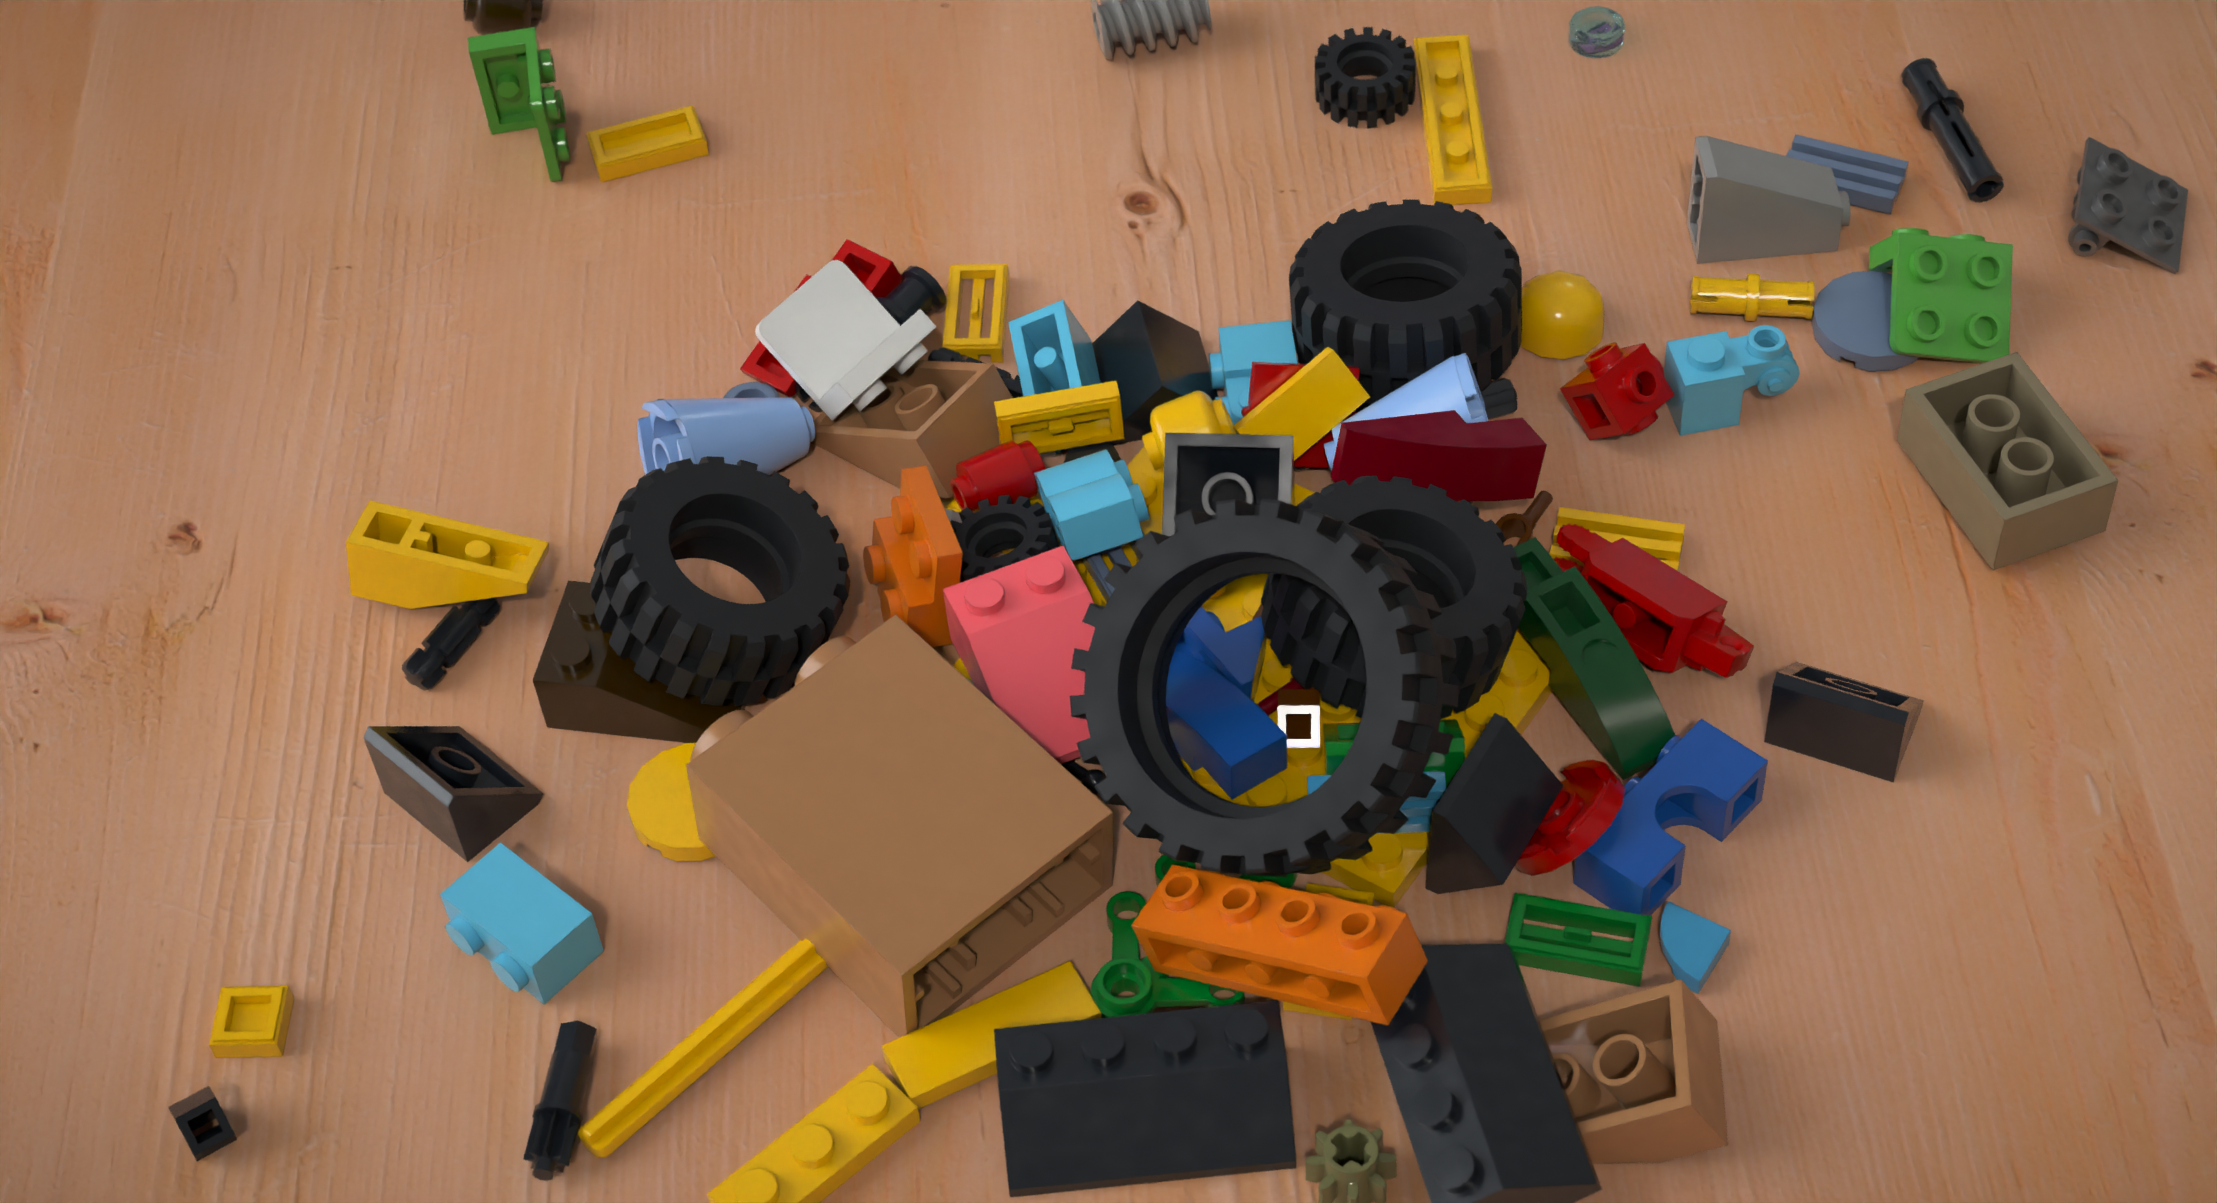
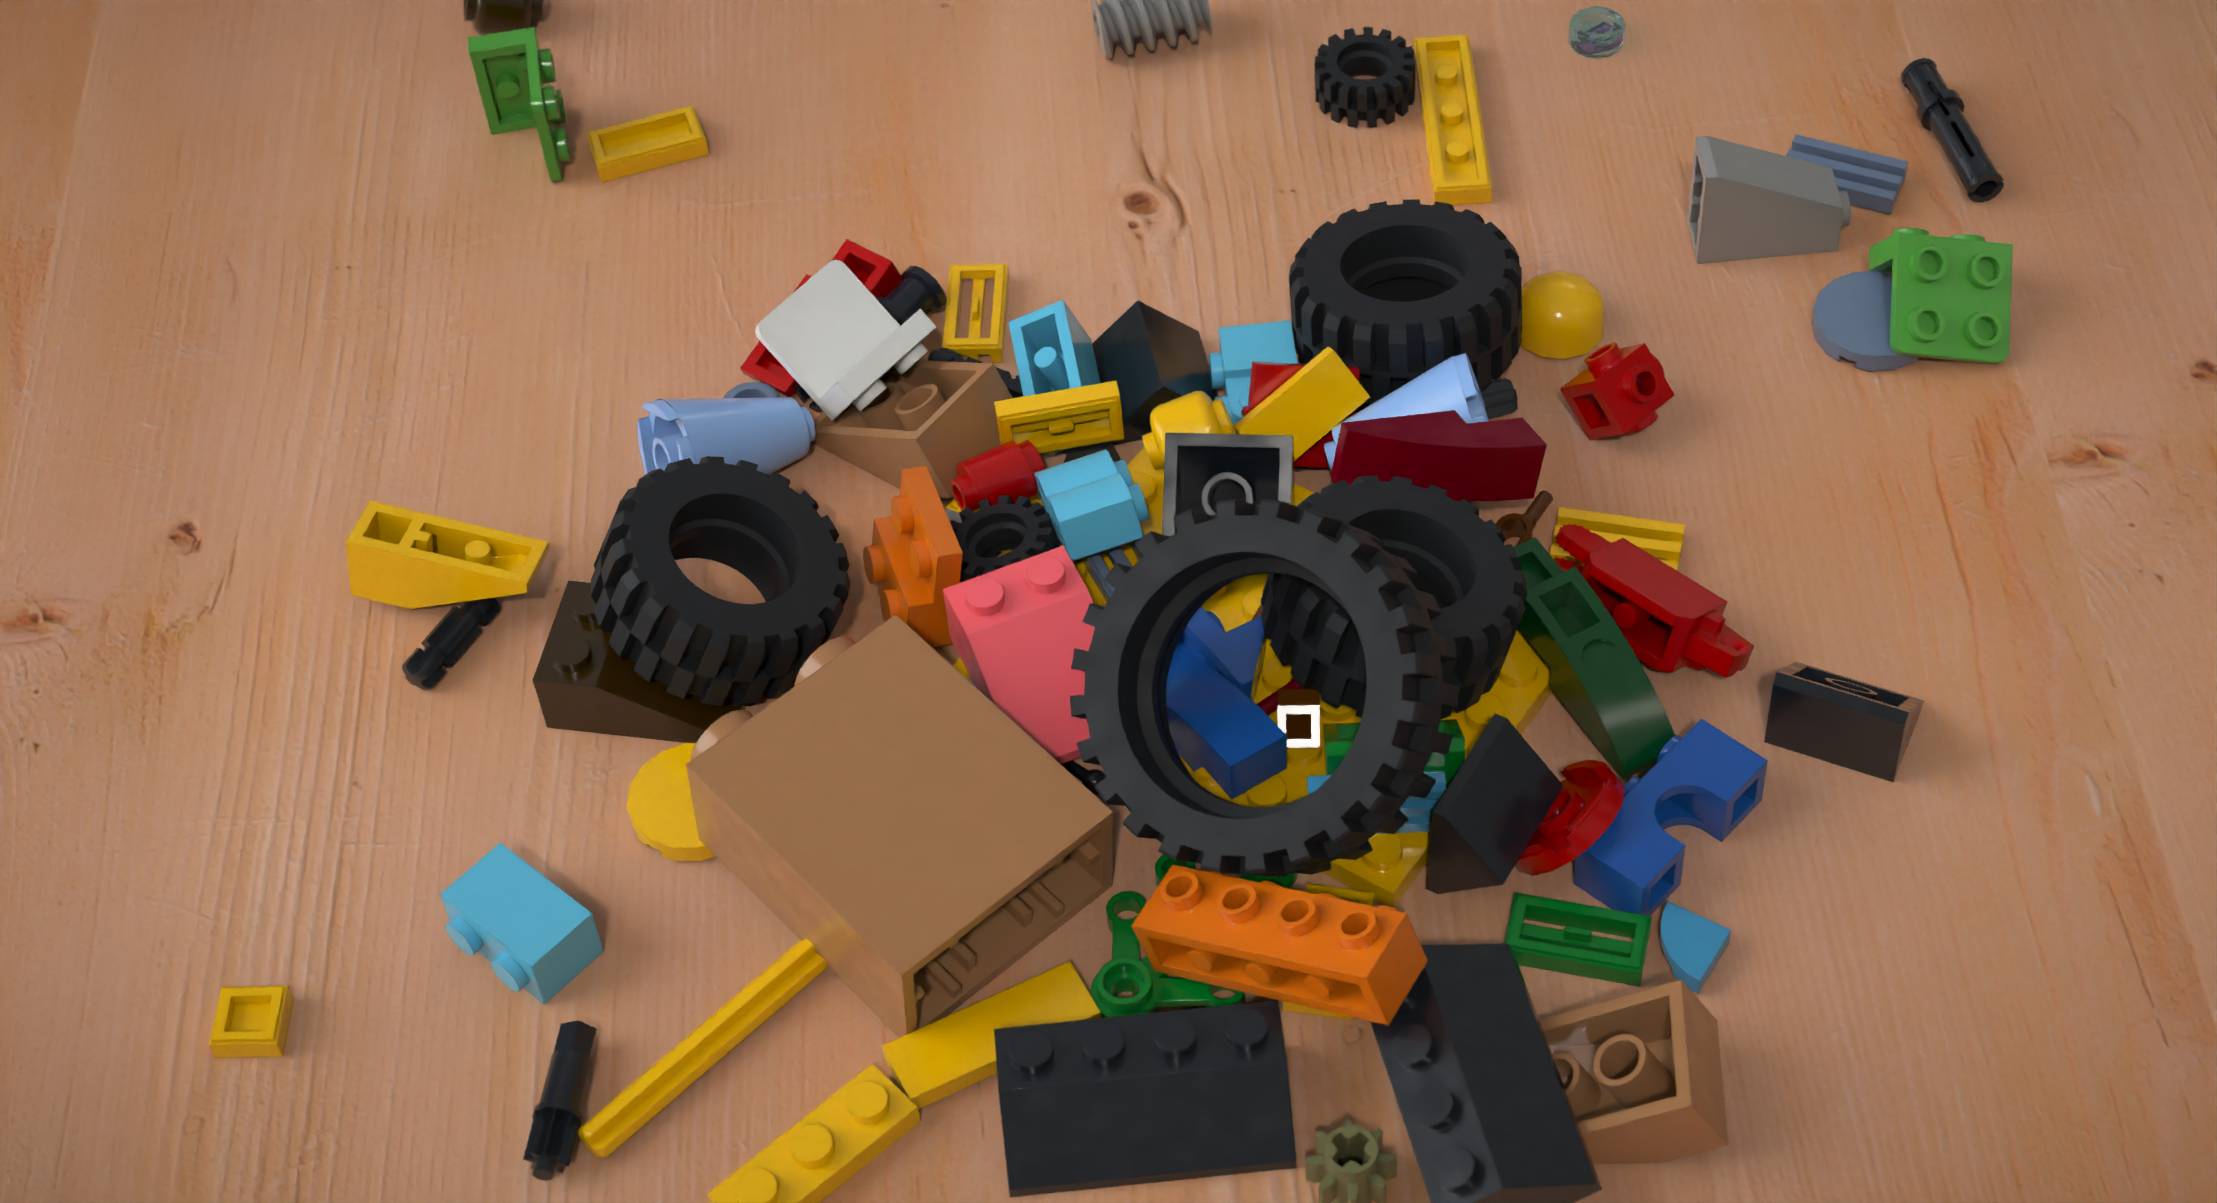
(197, 1111): black piece -> none
(450, 783): black slope -> none
(1715, 370): medium azure brick -> none
(1751, 297): yellow pin -> none
(2006, 460): dark tan brick -> none
(2127, 205): flat silver hinge -> none

